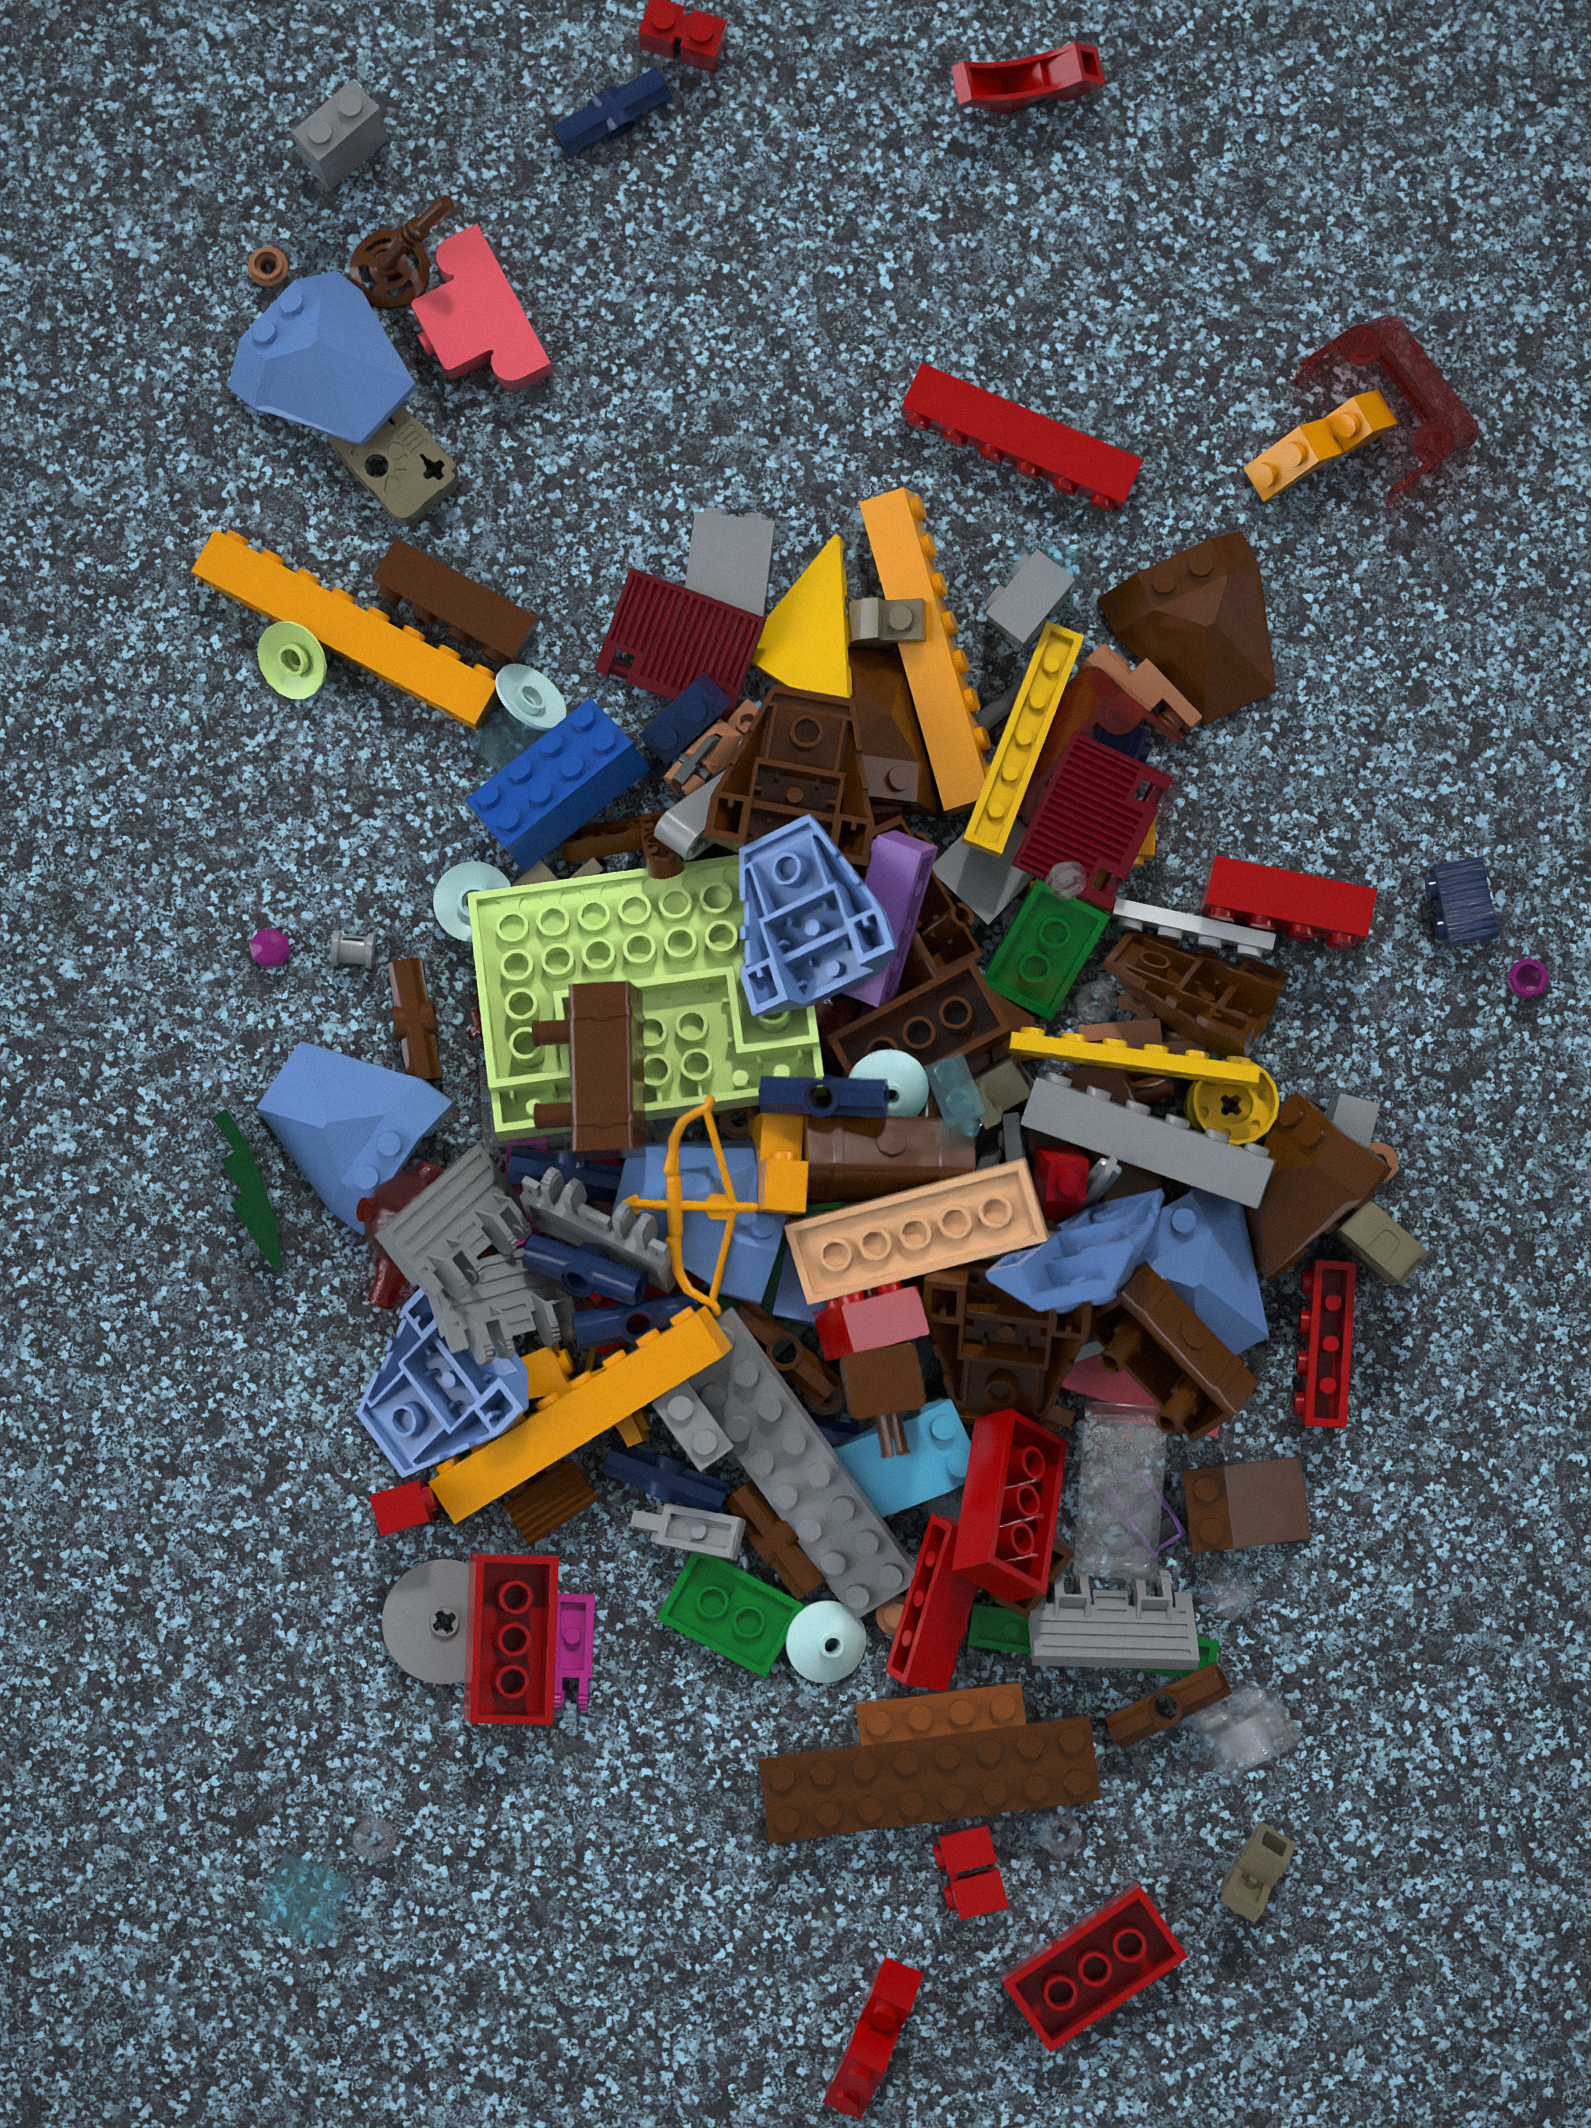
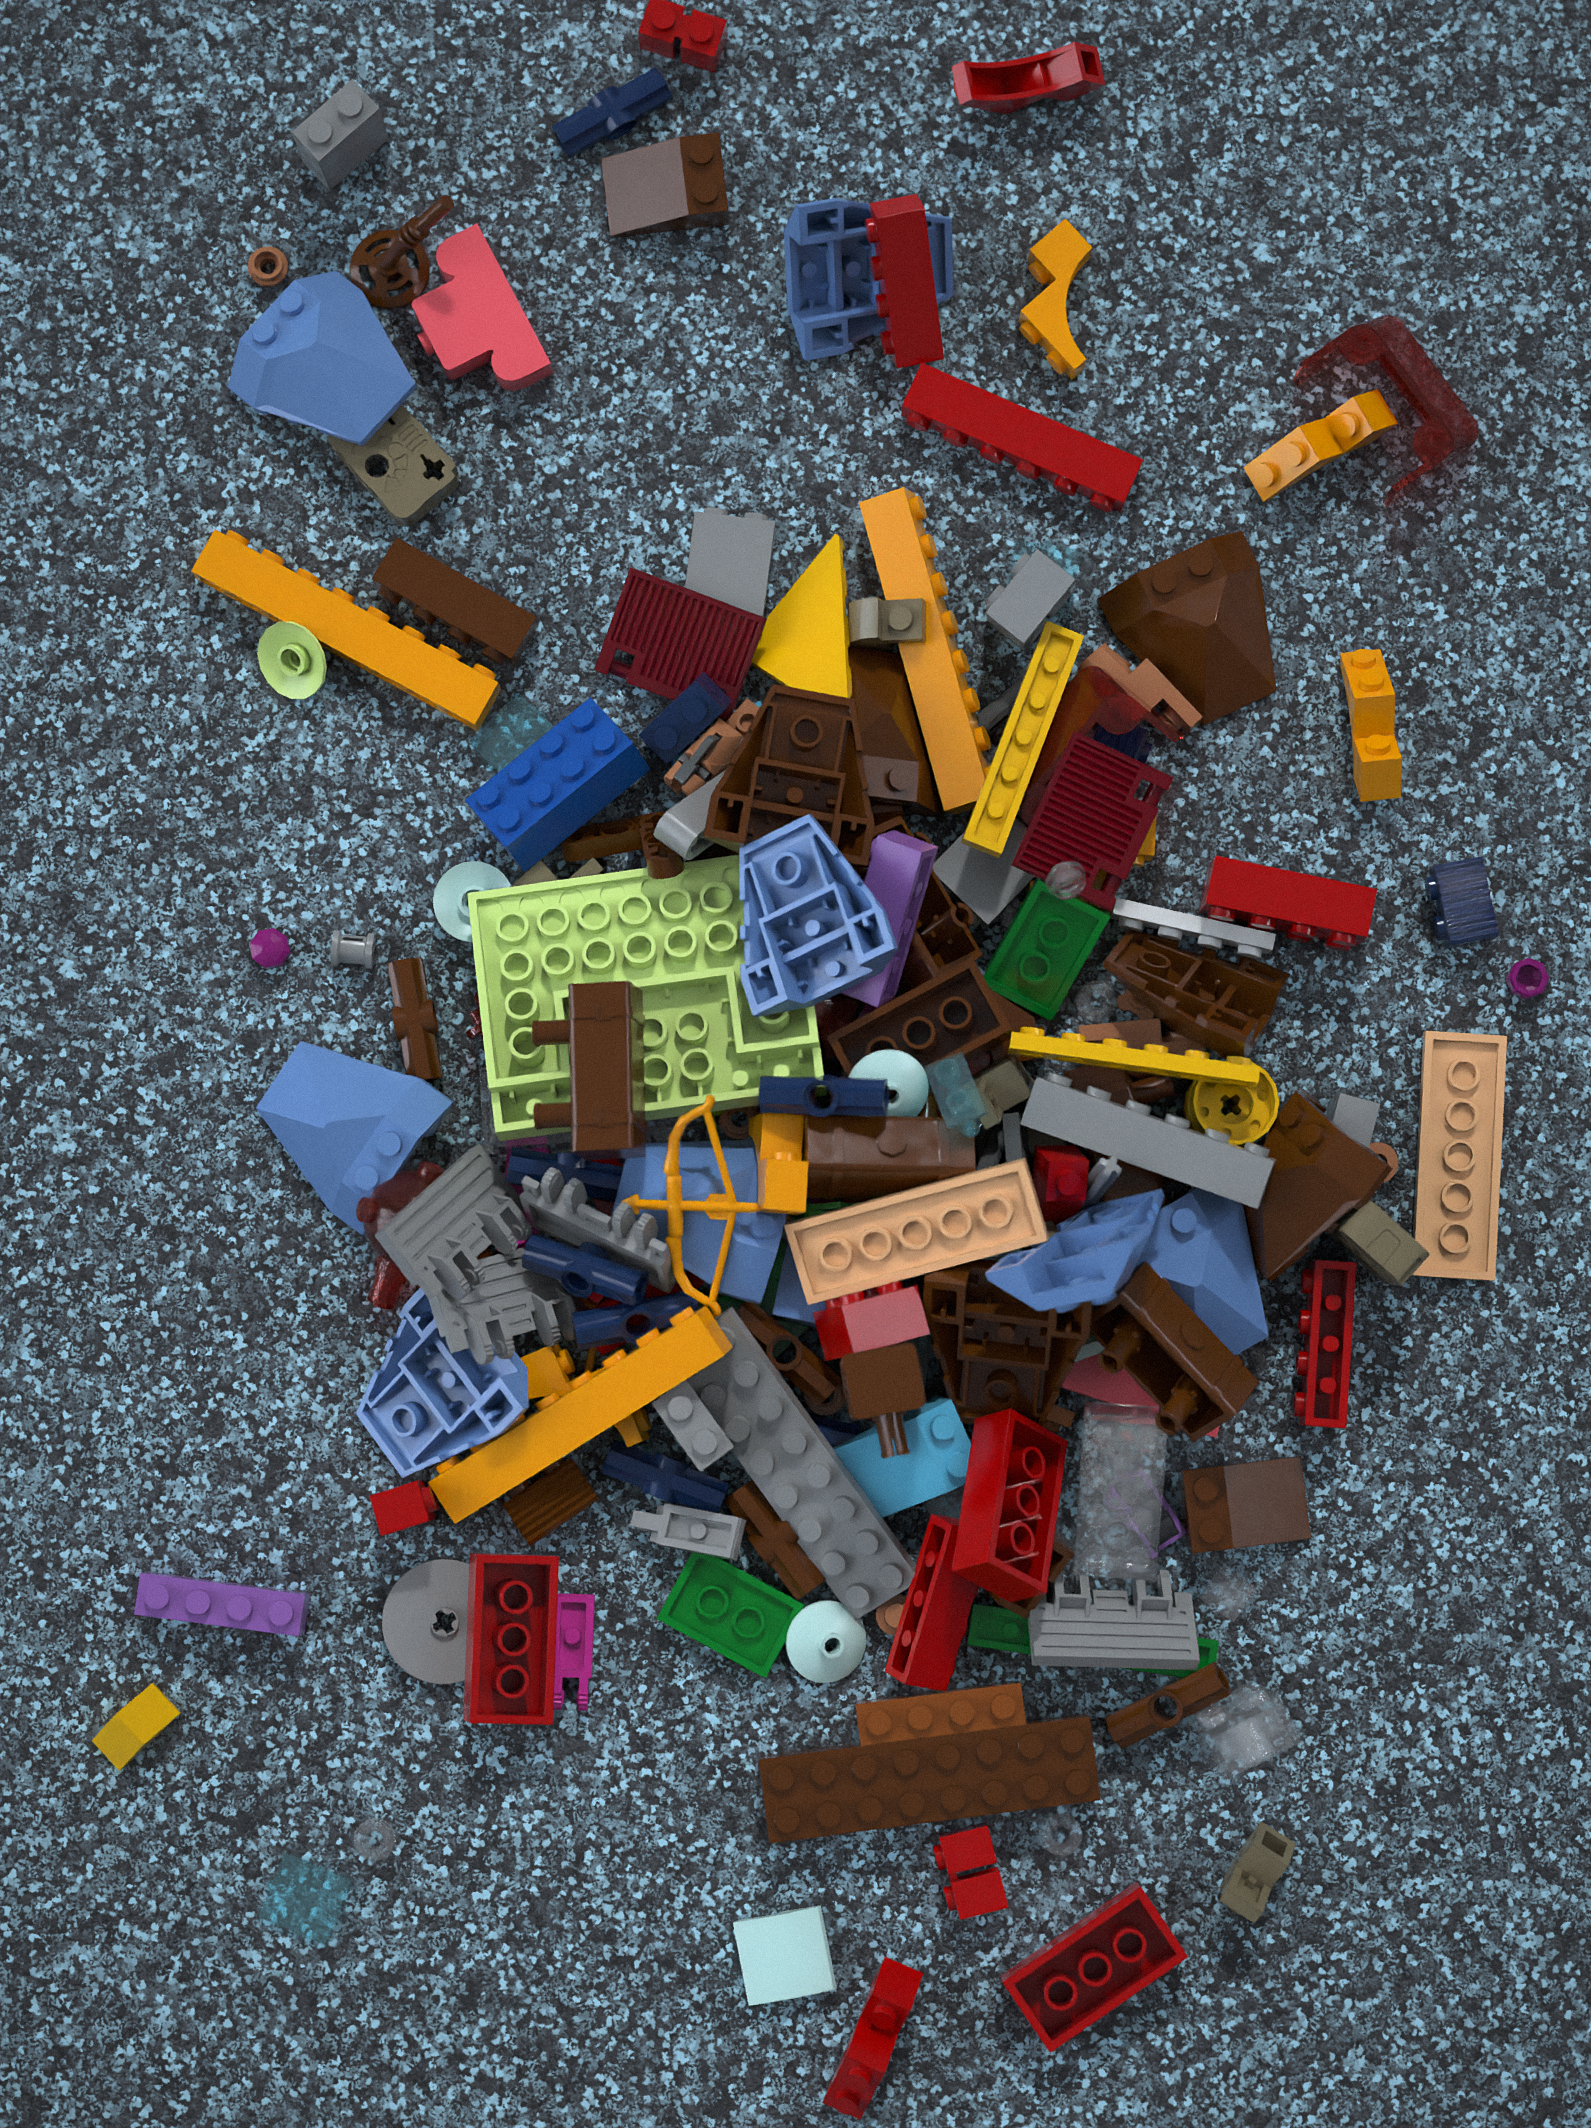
(135, 1726): none -> yellow slope
(222, 1603): none -> medium lavender brick
(256, 1205): dark green slope -> none
(530, 696): light aqua dish -> none
(666, 187): none -> slope
(784, 1955): none -> light aqua slope
(832, 275): none -> medium blue wedge
(905, 280): none -> red brick
(1044, 319): none -> light orange arch
(1372, 721): none -> light orange arch
(1459, 1154): none -> light nougat plate

